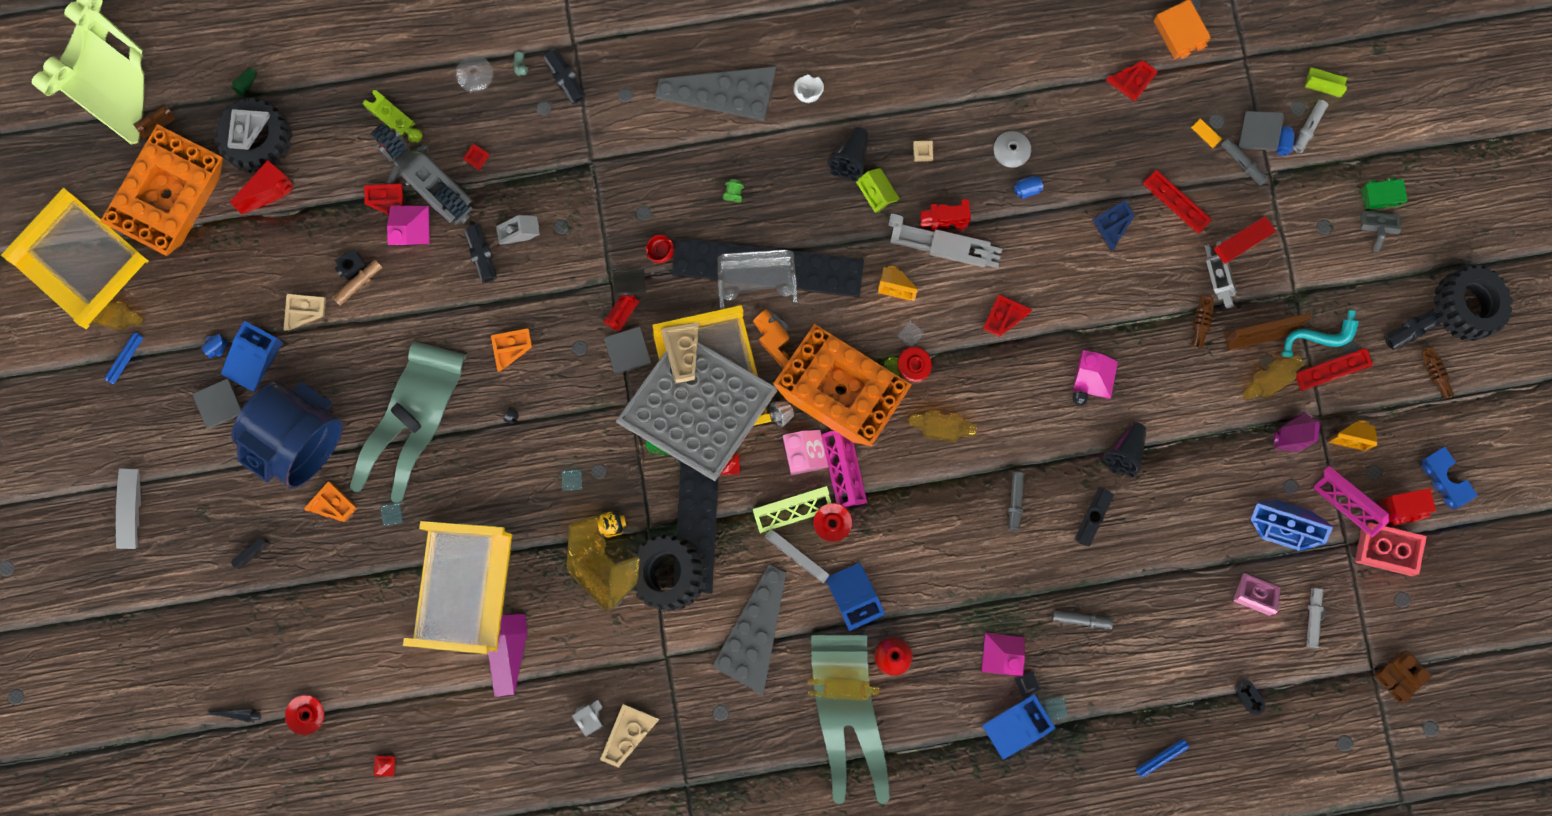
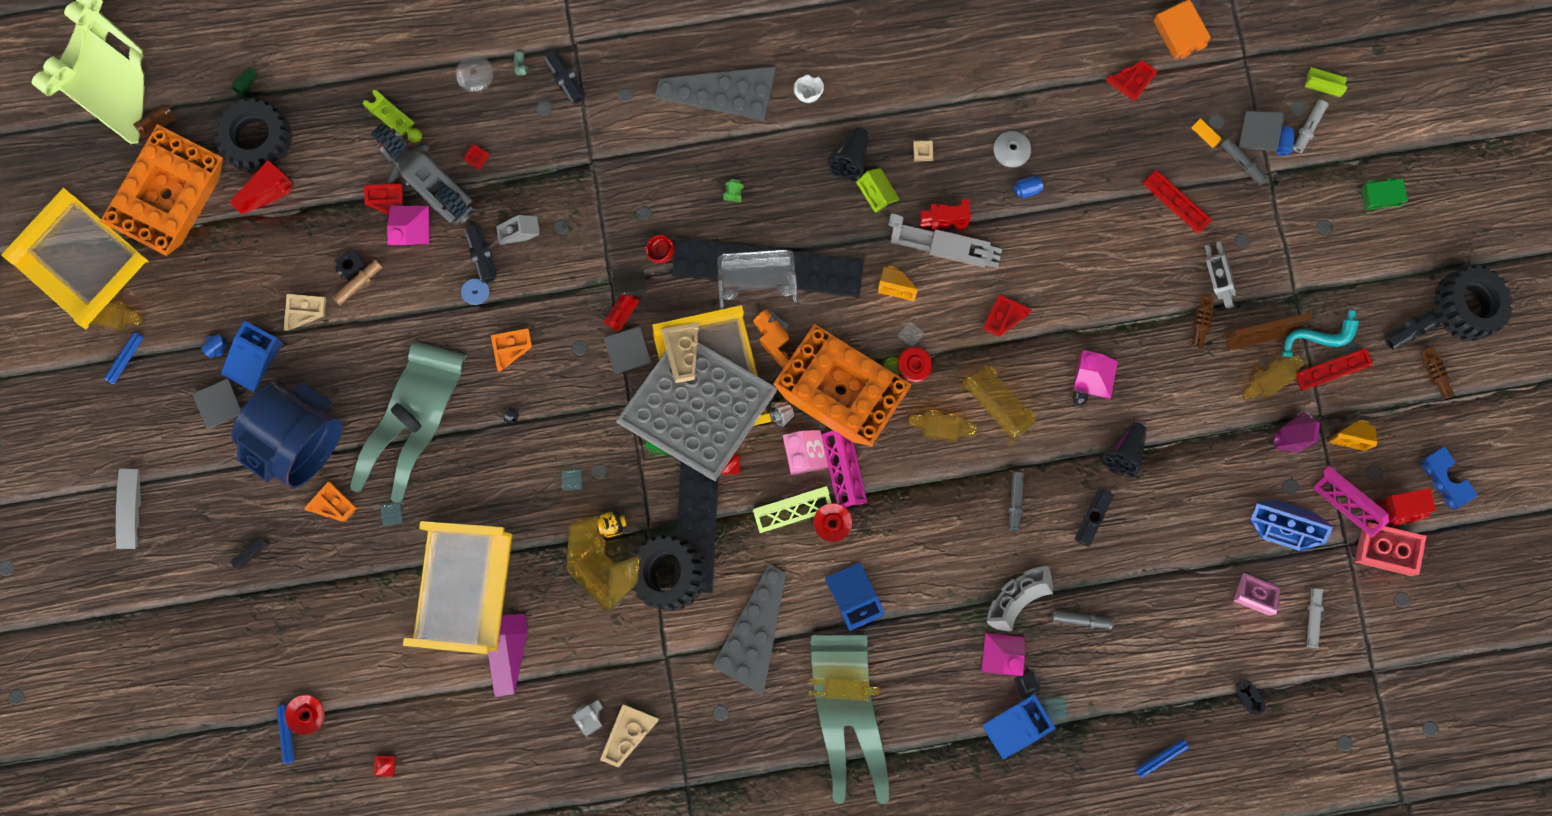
(245, 127): light grey wing -> none
(245, 715): black piece -> none
(285, 736): none -> blue axle
(475, 292): none -> medium blue piece
(796, 555): light grey beam -> none
(886, 663): red piece -> none
(999, 402): none -> clear yellow windscreen
(1017, 595): none -> light grey brick
(1113, 223): dark blue wing -> none
(1244, 240): red tile -> none
(1380, 223): dark grey plate -> none
(1403, 676): reddish brown hips -> none

